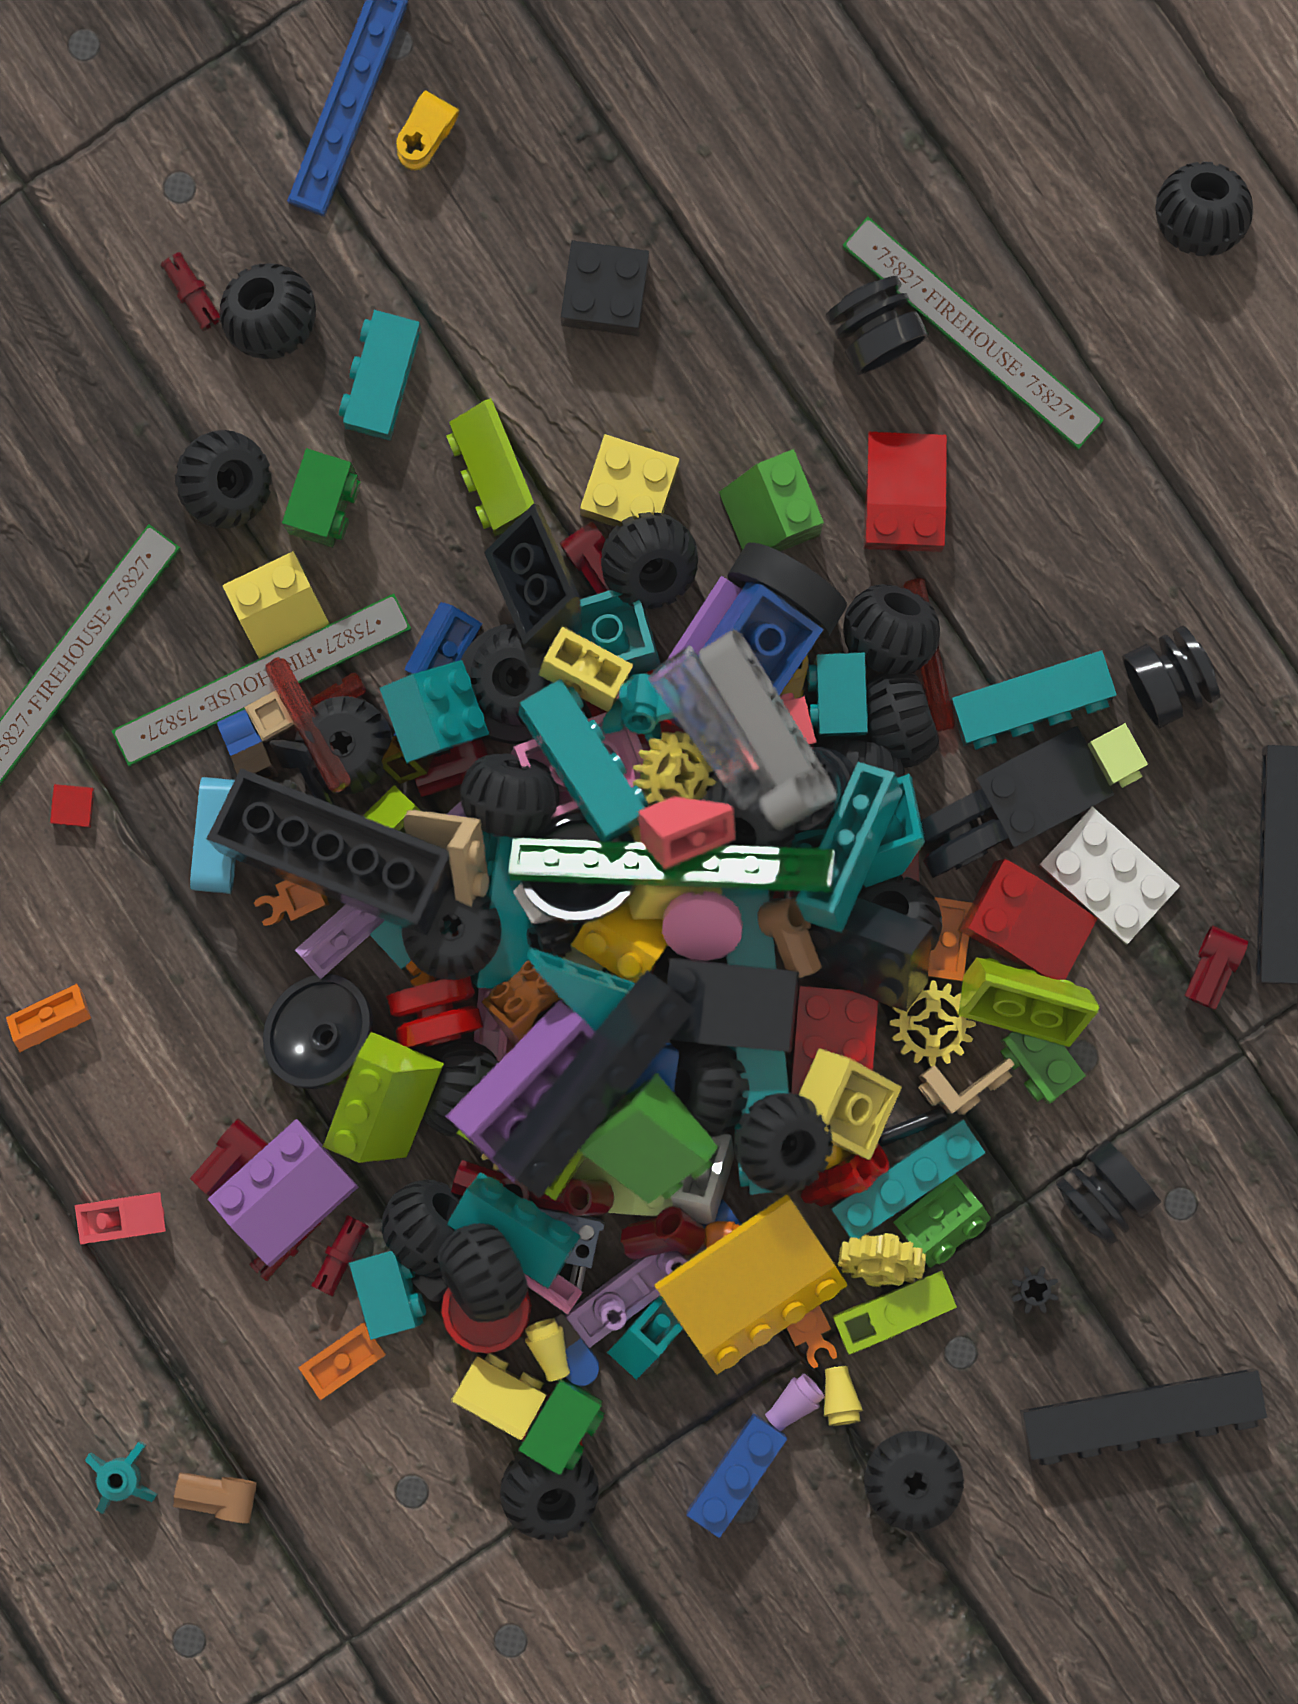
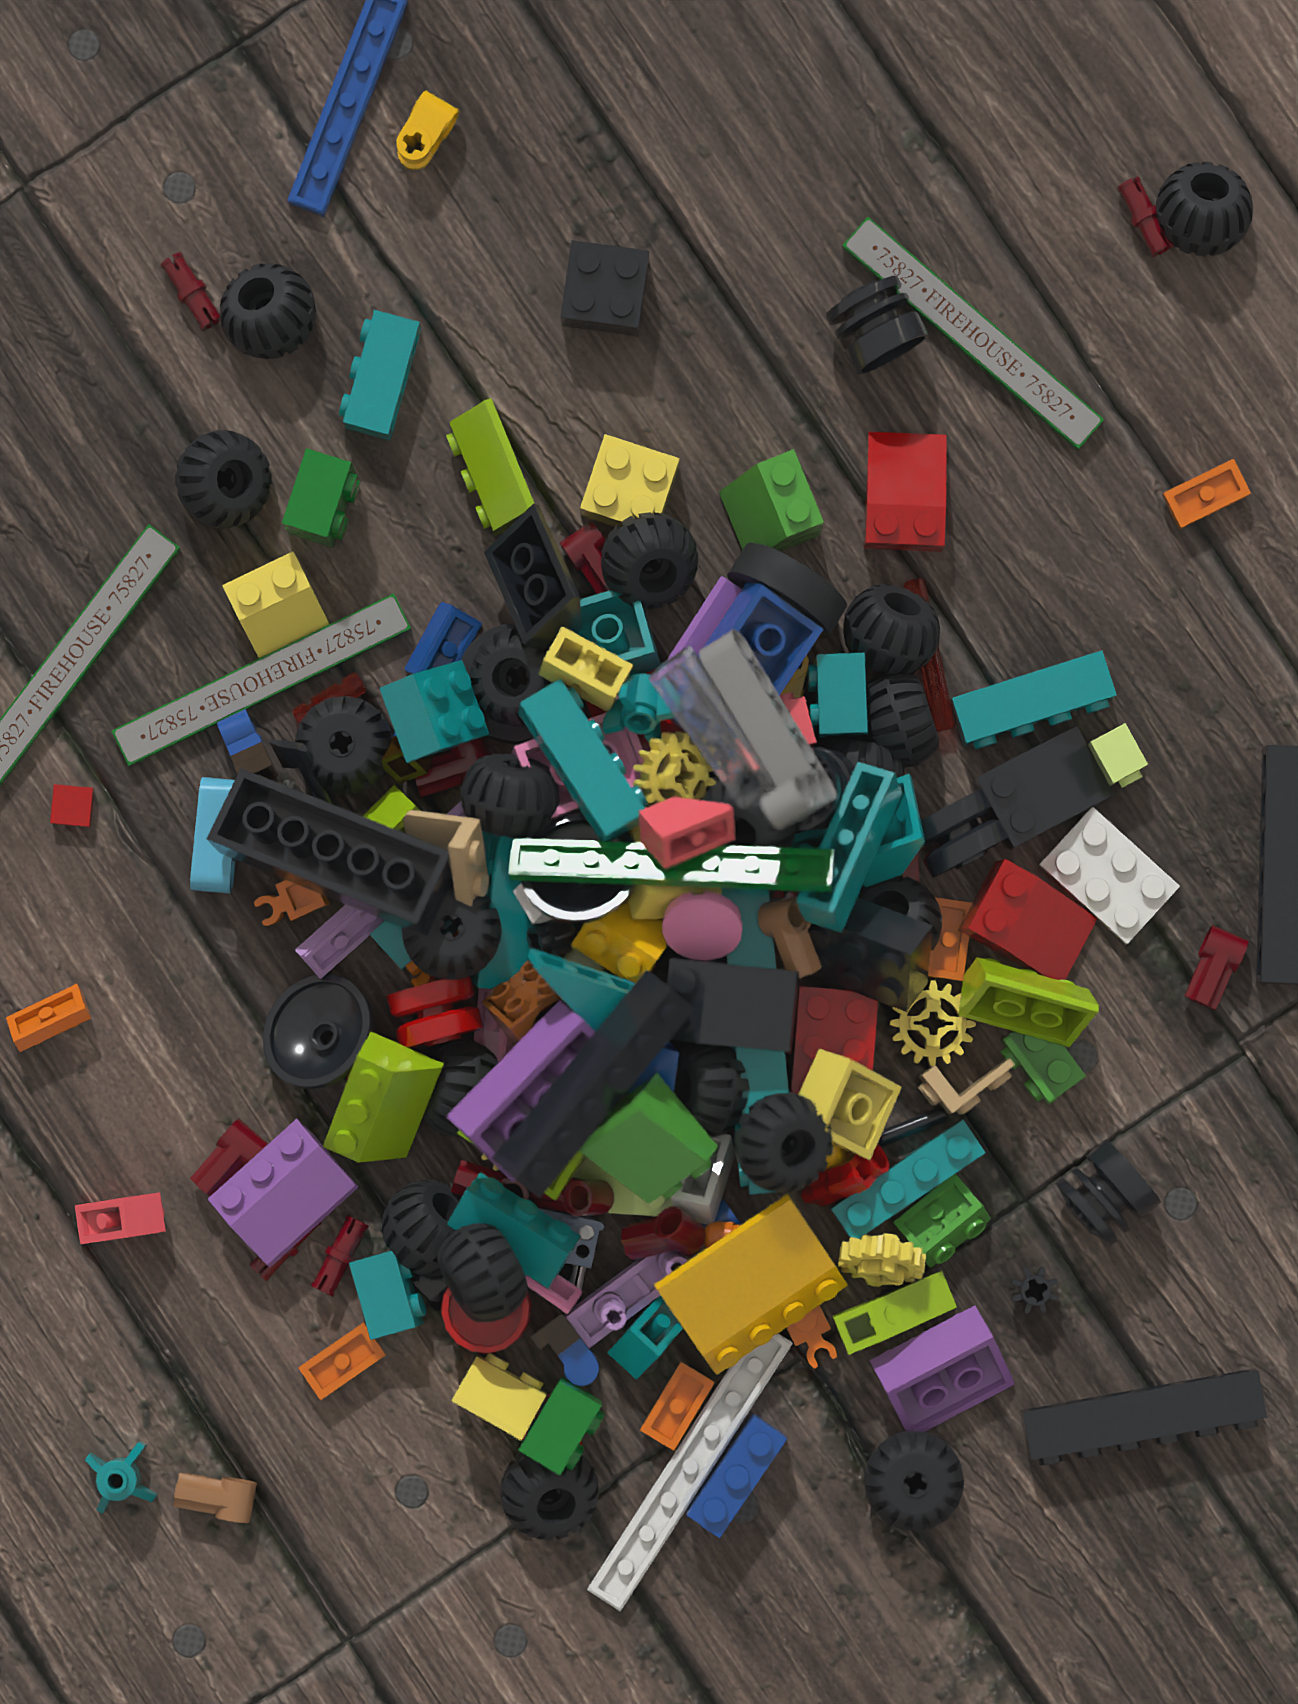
(269, 716): tan tile -> none
(300, 713): clear red axle -> none
(548, 1347): light yellow cone -> none
(677, 1406): none -> orange plate
(686, 1472): none -> white tile
(795, 1402): lavender cone -> none
(840, 1400): light yellow cone -> none
(942, 1371): none -> medium lavender slope
(1144, 216): none -> dark red pin
(1178, 673): black wheel -> none
(1206, 494): none -> orange plate

